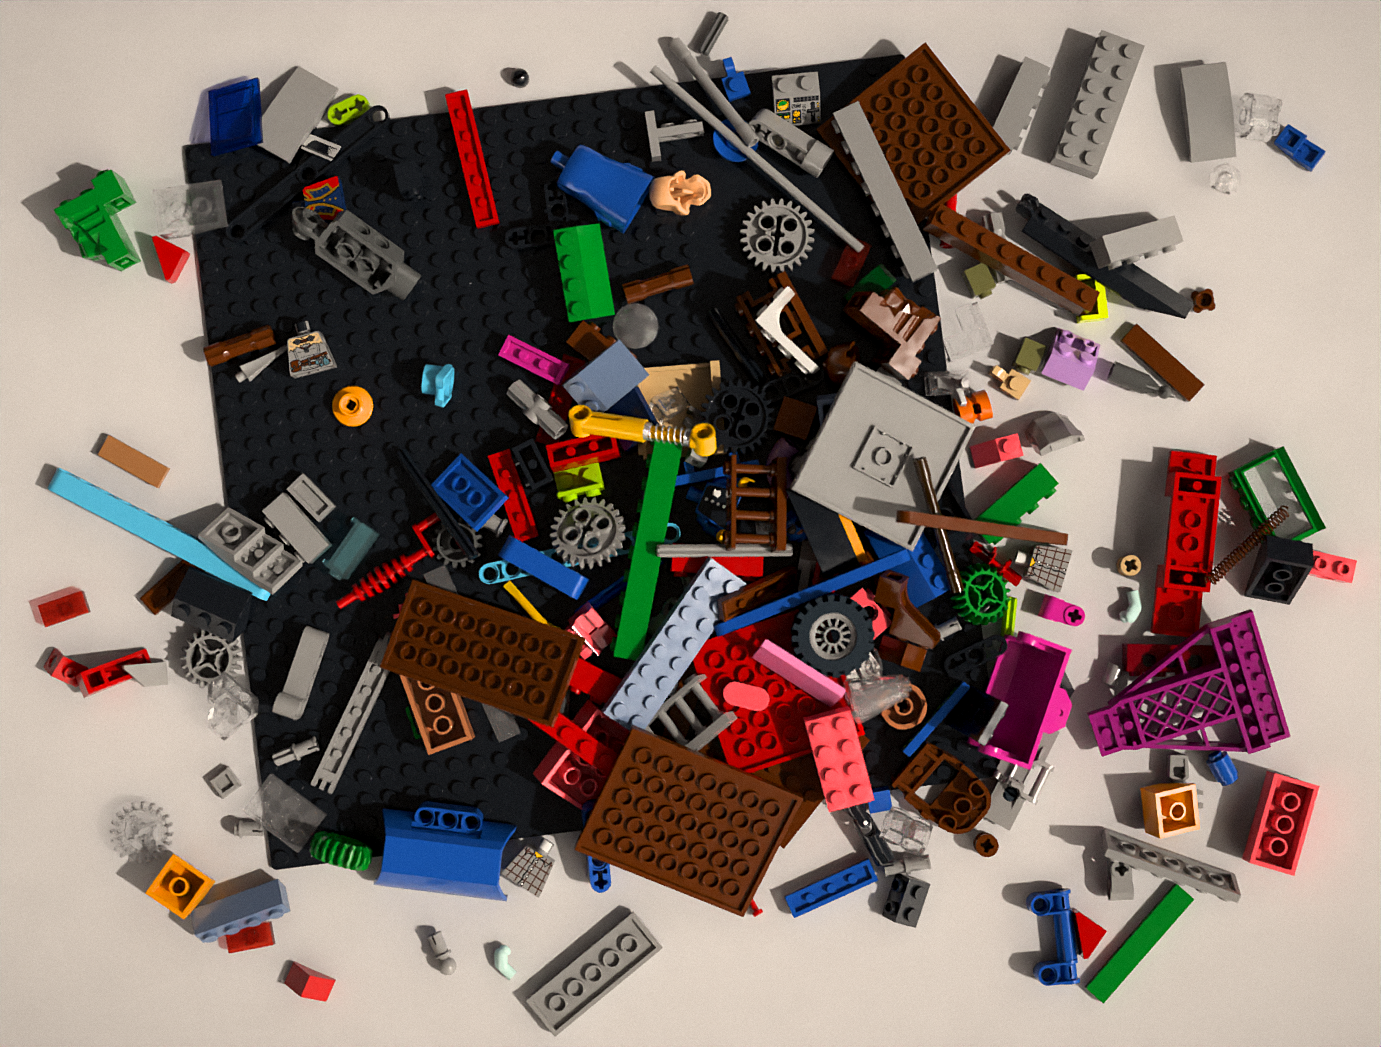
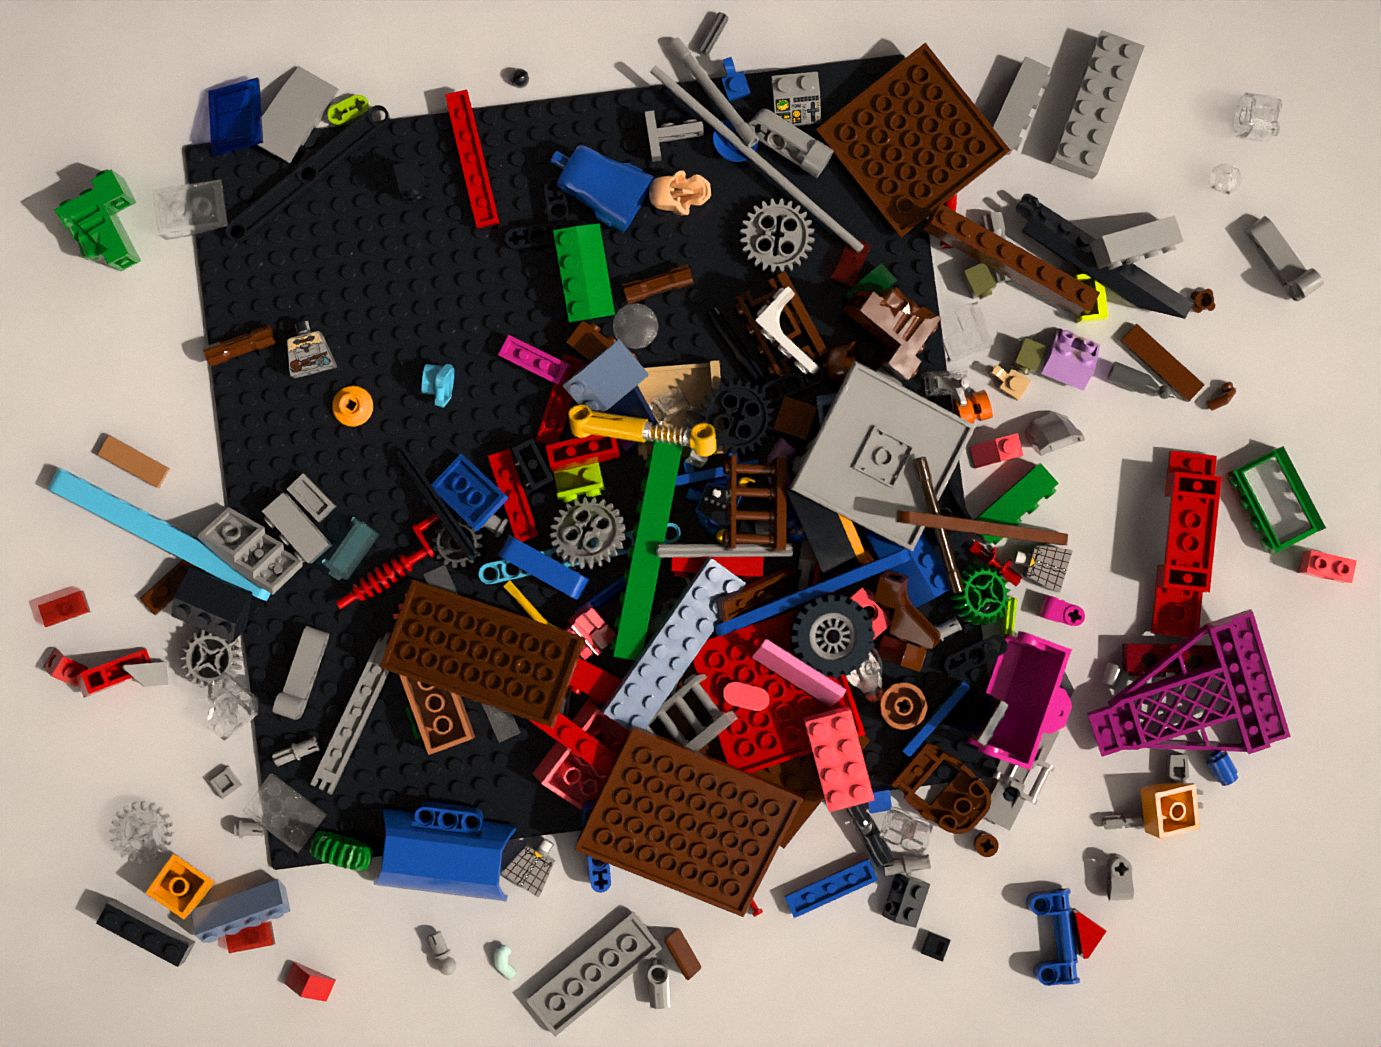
(145, 932): none -> black brick
(171, 258): red slope -> none
(253, 368): light grey piece -> none
(321, 147): sticker -> none
(324, 198): torso -> none
(357, 251): dark grey brick -> none
(537, 409): light grey piece -> none
(658, 985): none -> light grey piece
(682, 953): none -> reddish brown slope
(875, 694): clear cone -> none
(884, 191): light grey brick -> none
(935, 946): none -> black tile
(1128, 821): none -> light grey piece
(1133, 609): light aqua arm -> none
(1135, 563): tan bush -> none
(1139, 943): green tile -> none
(1170, 865): light grey plate -> none
(1207, 112): light grey slope -> none
(1223, 399): none -> reddish brown arm
(1225, 568): reddish brown piece -> none
(1280, 569): black slope -> none
(1280, 823): coral brick -> none
(1282, 260): none -> light grey beam
(1298, 148): blue slope -> none

